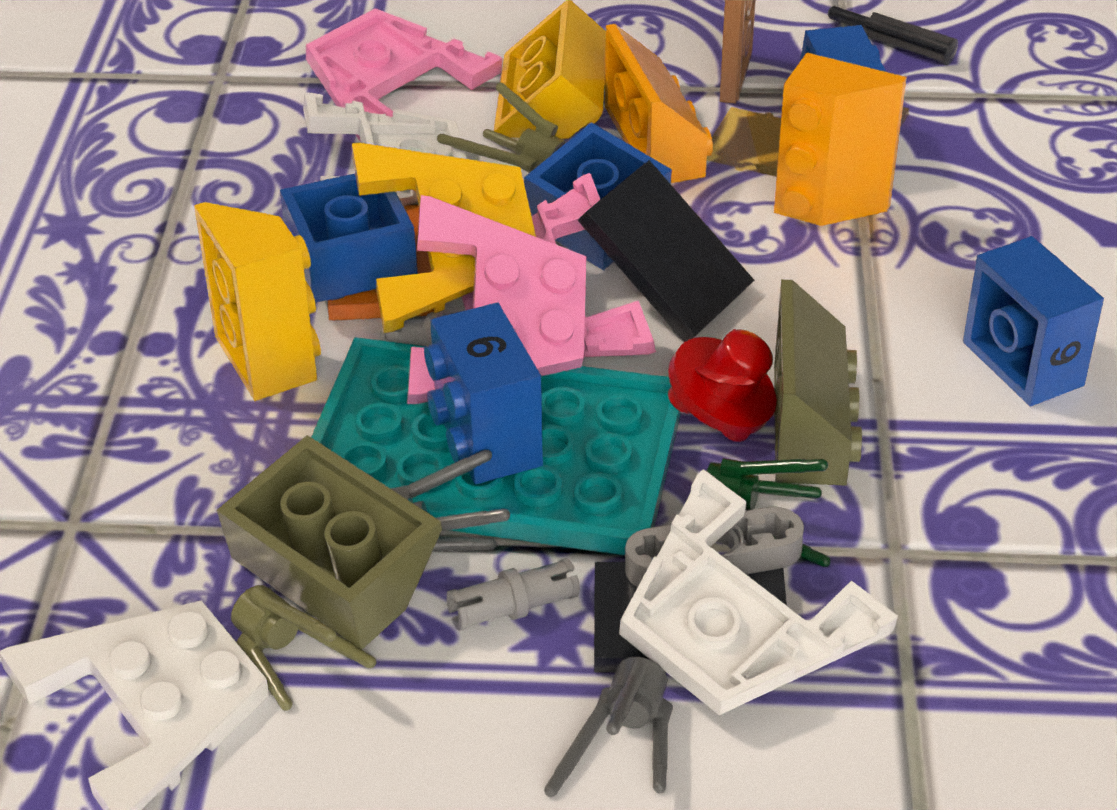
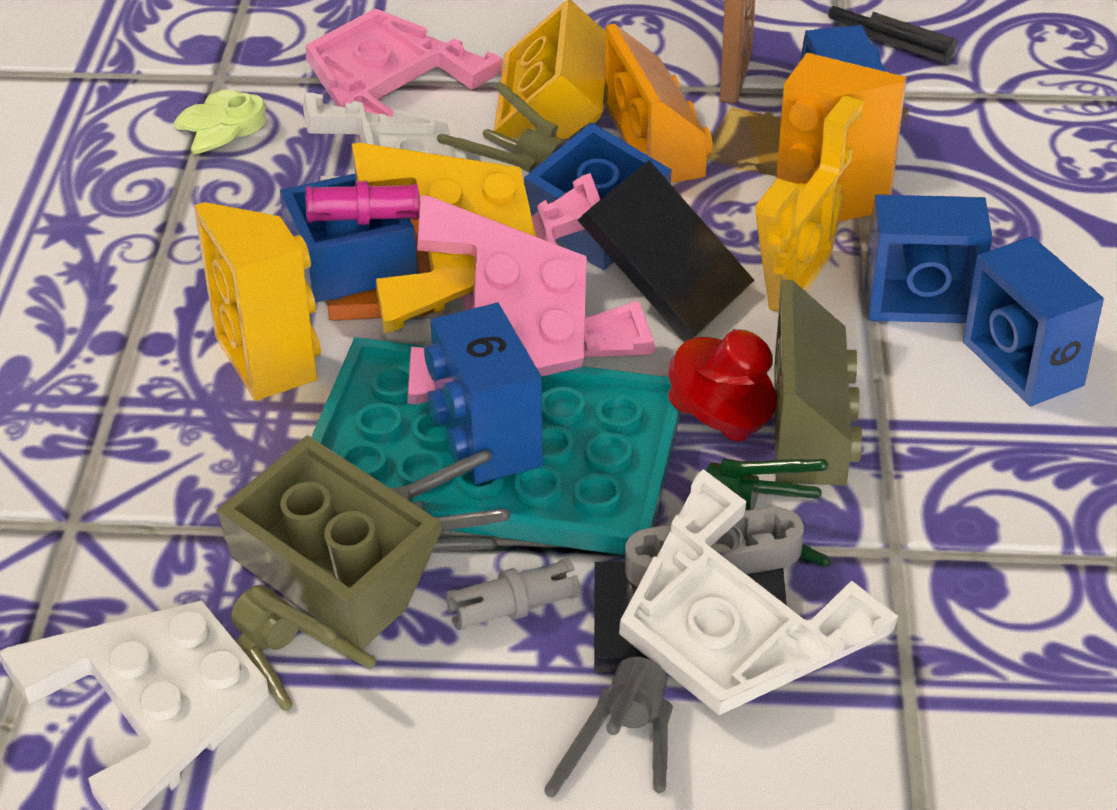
(222, 118): none -> yellowish green plate
(362, 202): none -> dark pink pin
(801, 220): none -> yellow wing
(924, 256): none -> blue brick

